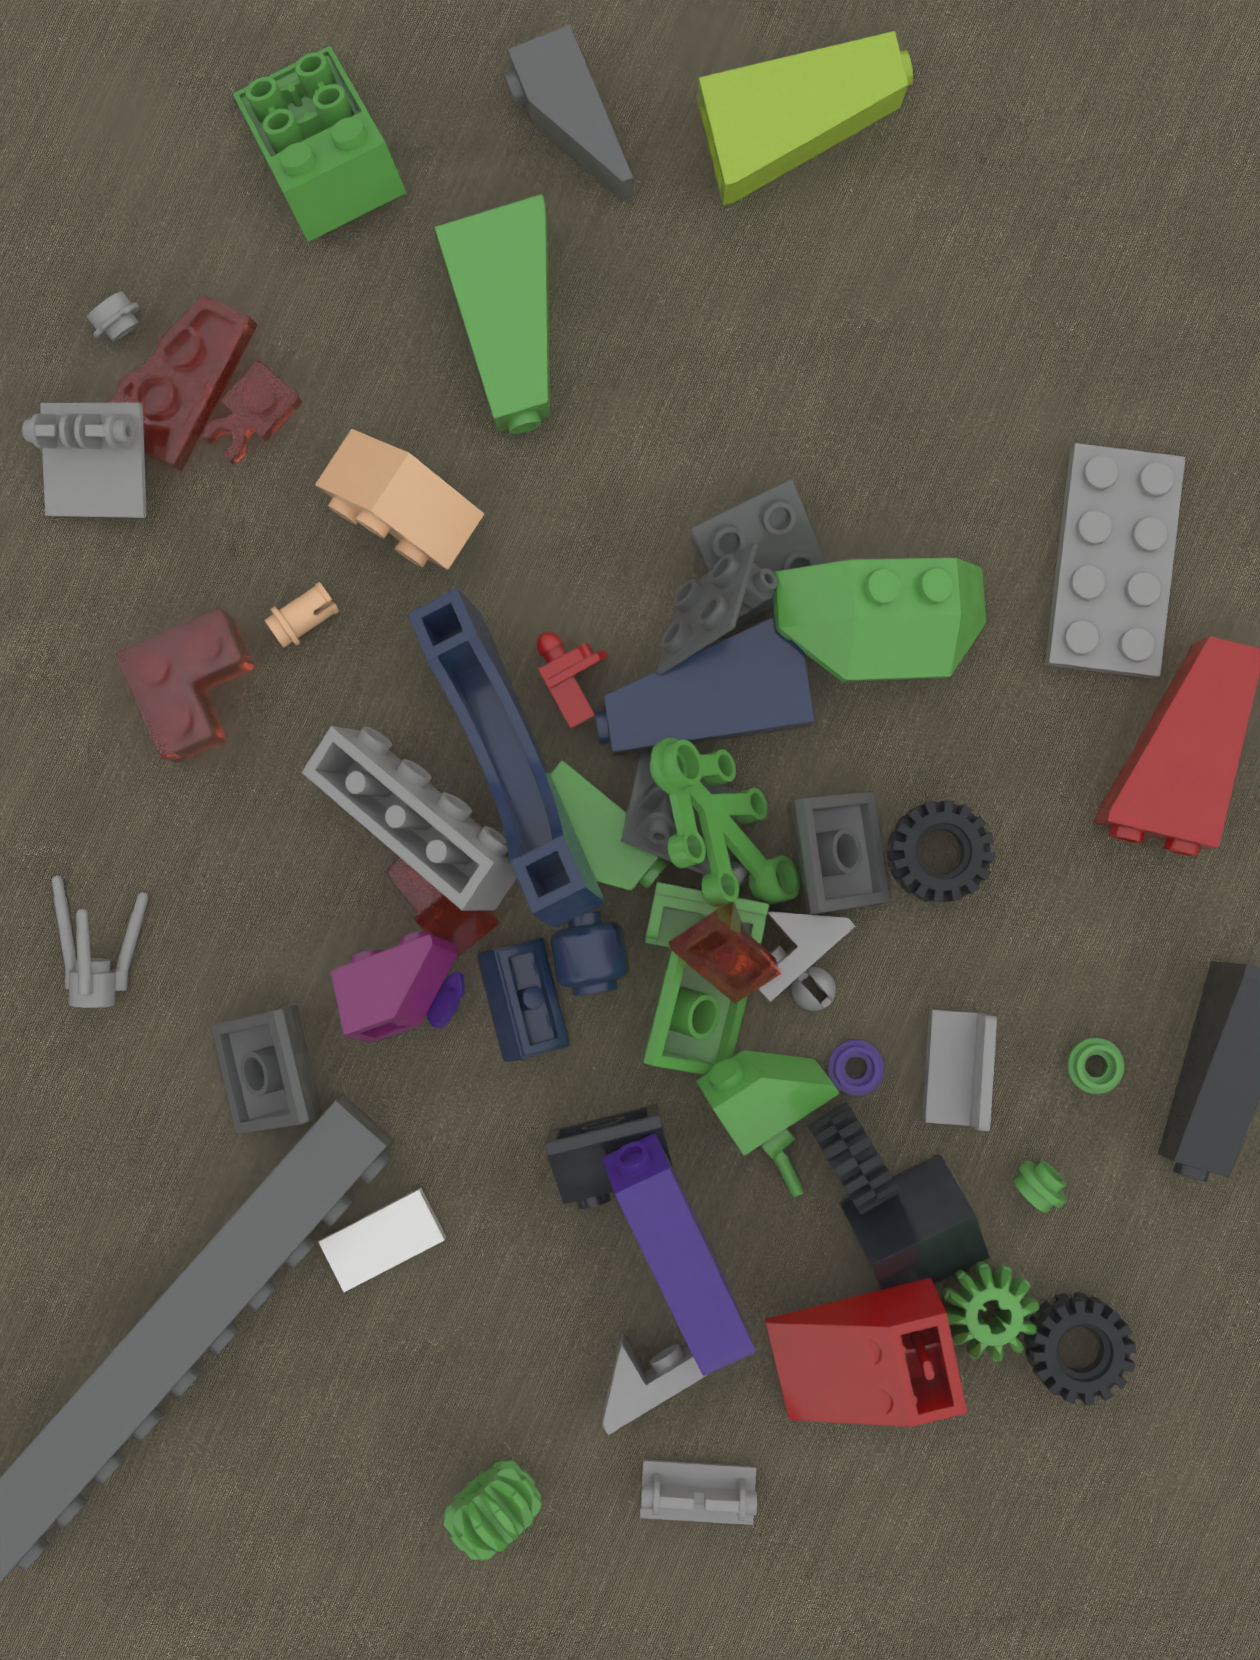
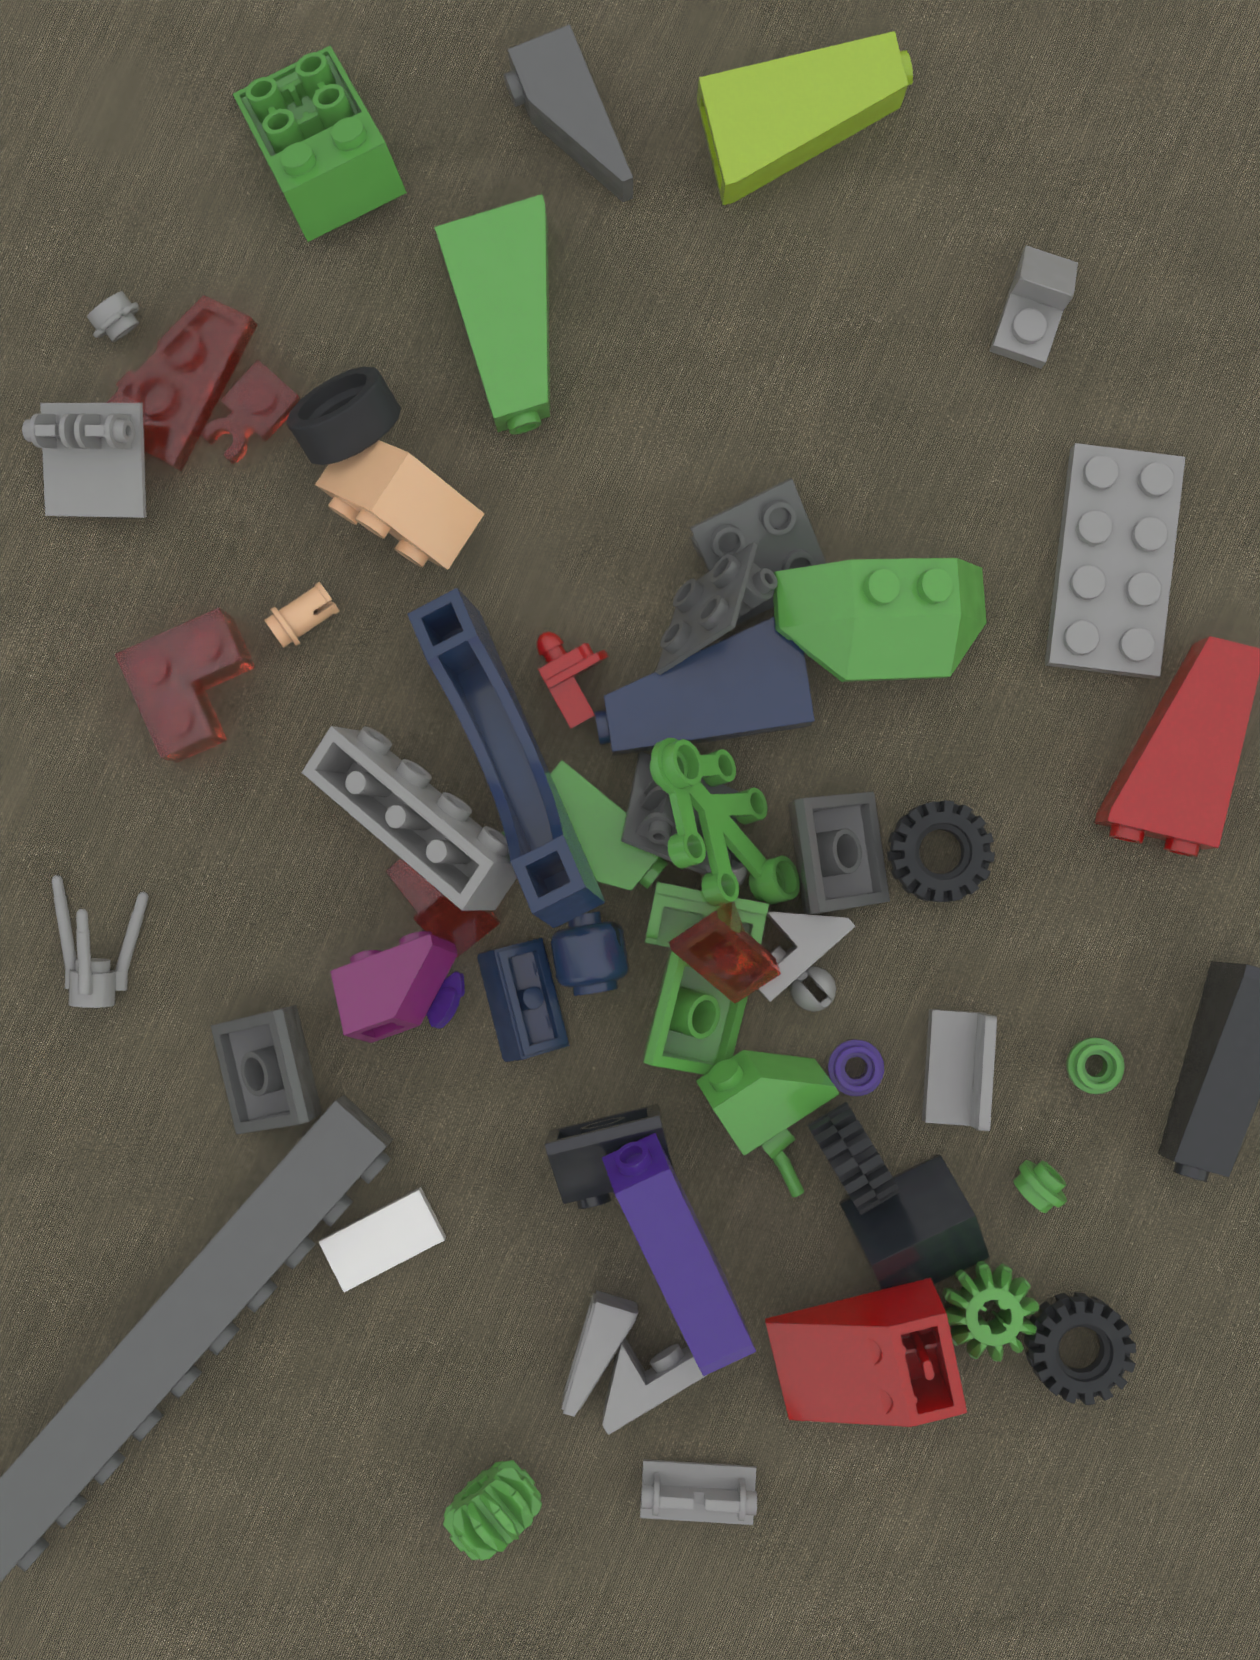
(344, 415): none -> black tyre
(603, 1332): none -> light grey slope
(1034, 306): none -> light grey slope

